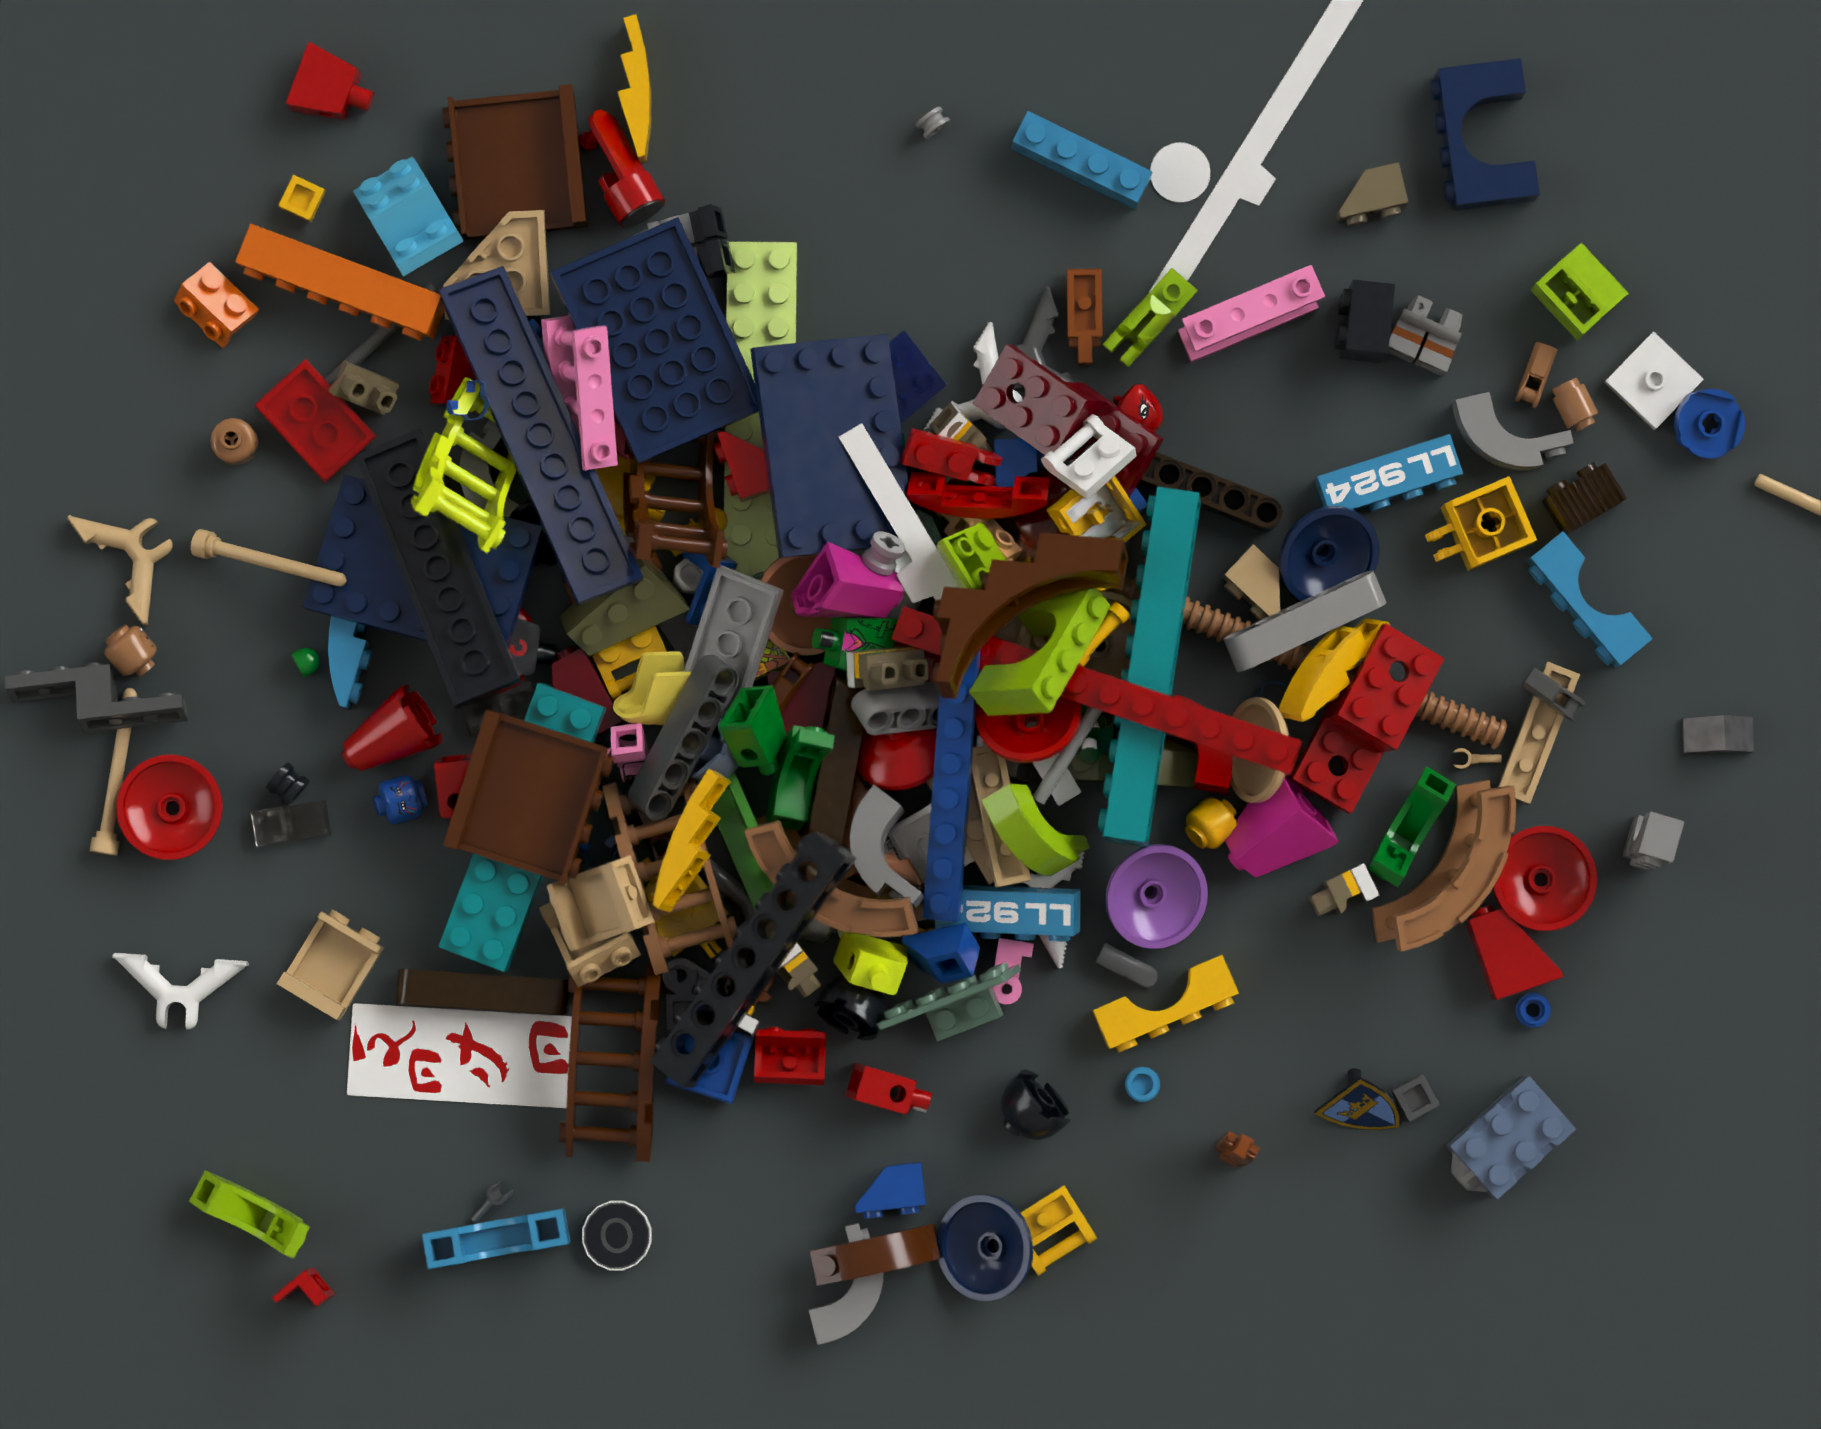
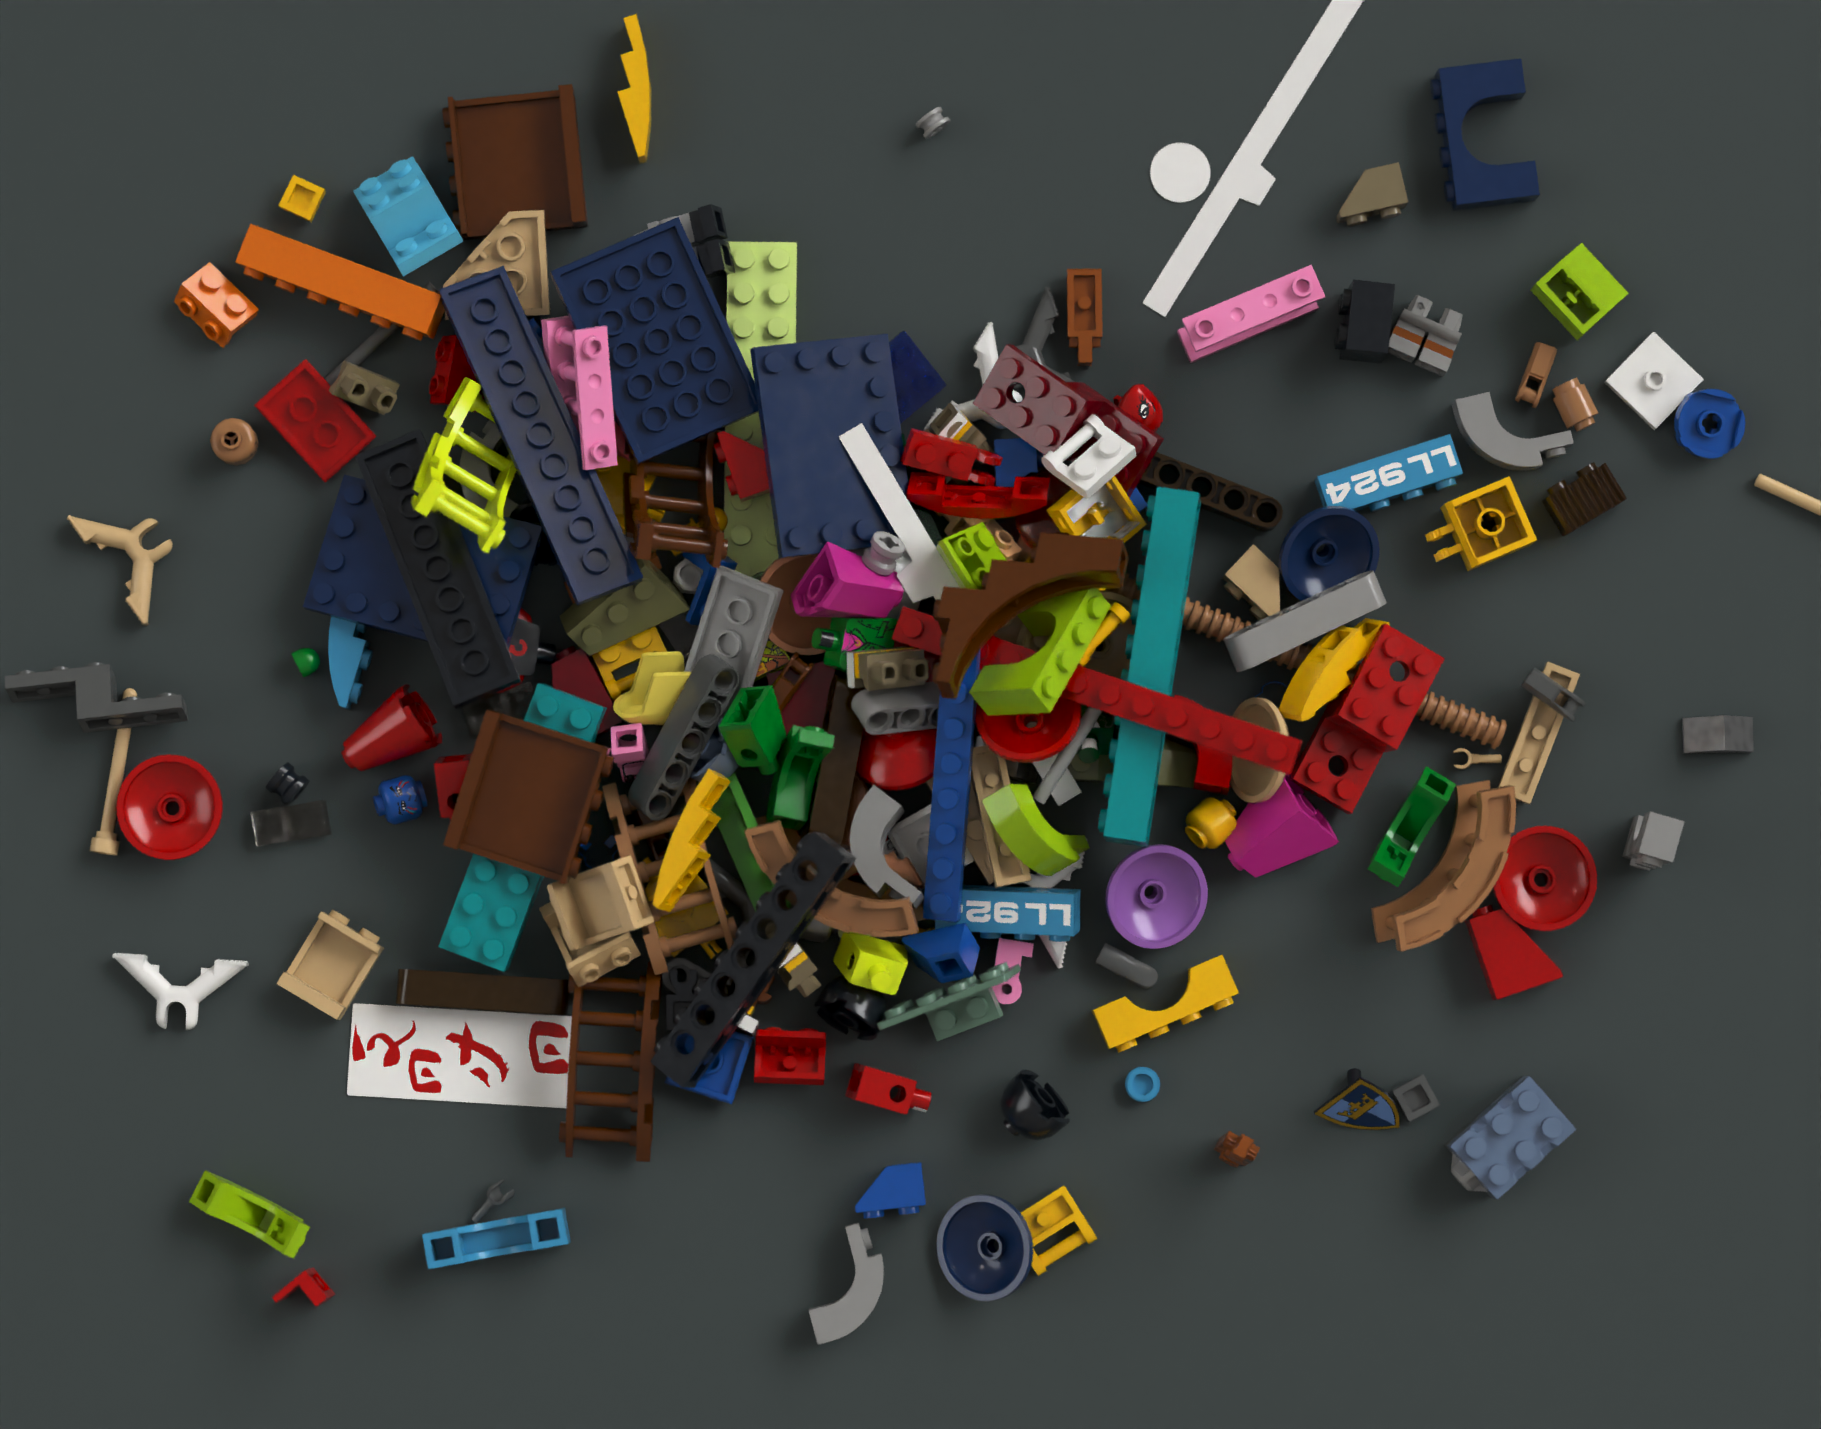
(130, 650): medium nougat head -> none
(207, 545): tan piece -> none
(327, 86): red torso -> none
(451, 404): blue piece -> none
(616, 1235): black tile -> none
(630, 189): red piece -> none
(875, 1255): reddish brown arch -> none
(1081, 160): dark azure brick -> none
(1151, 316): lime plate -> none
(1343, 887): dark tan hips -> none
(1543, 1013): blue plate -> none
(1614, 635): dark azure arch -> none

